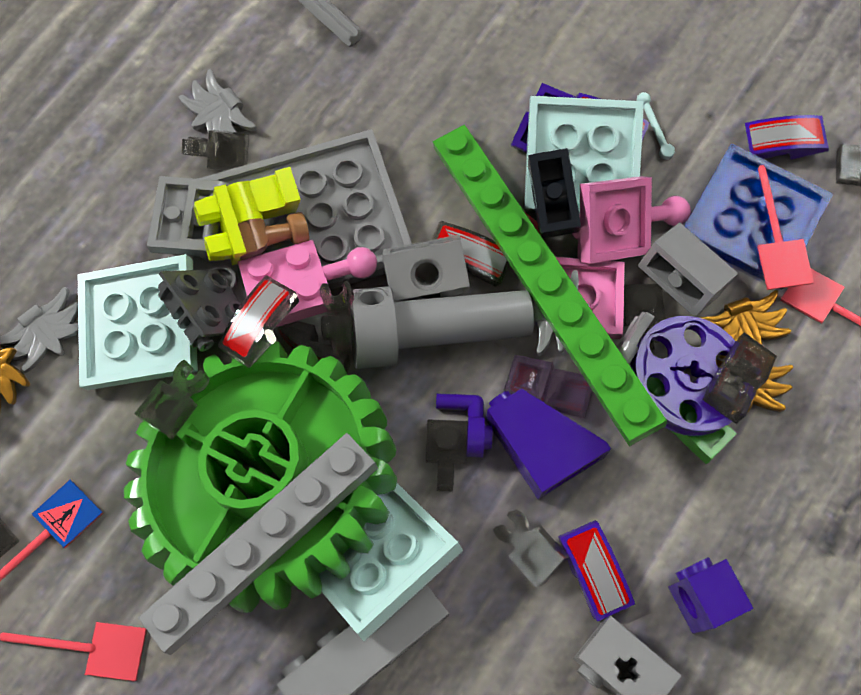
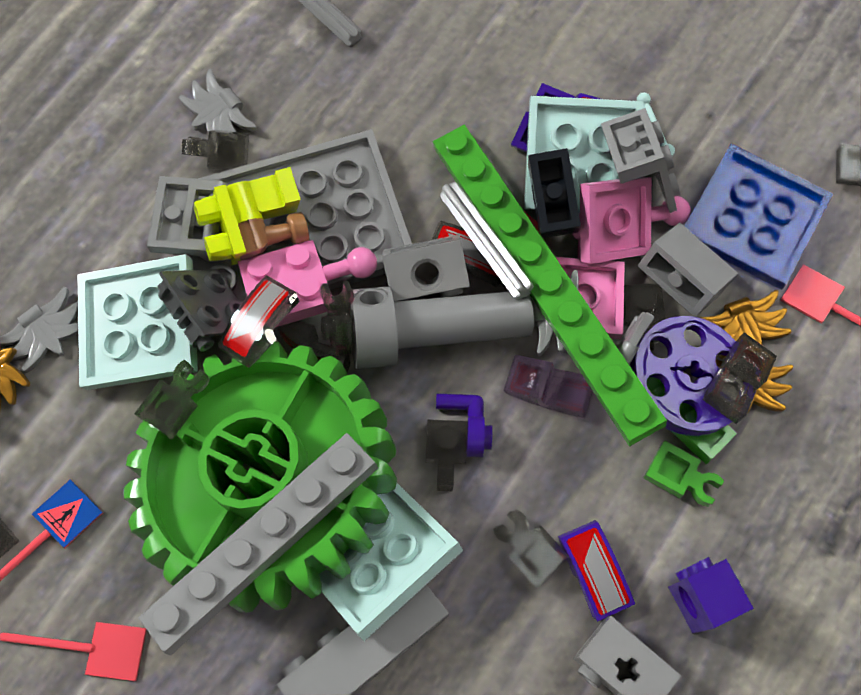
(486, 241): none -> axle
(542, 441): dark purple slope -> none
(637, 152): none -> light grey bracket
(676, 471): none -> bright green plate
(782, 262): coral piece -> none
(787, 135): slope -> none

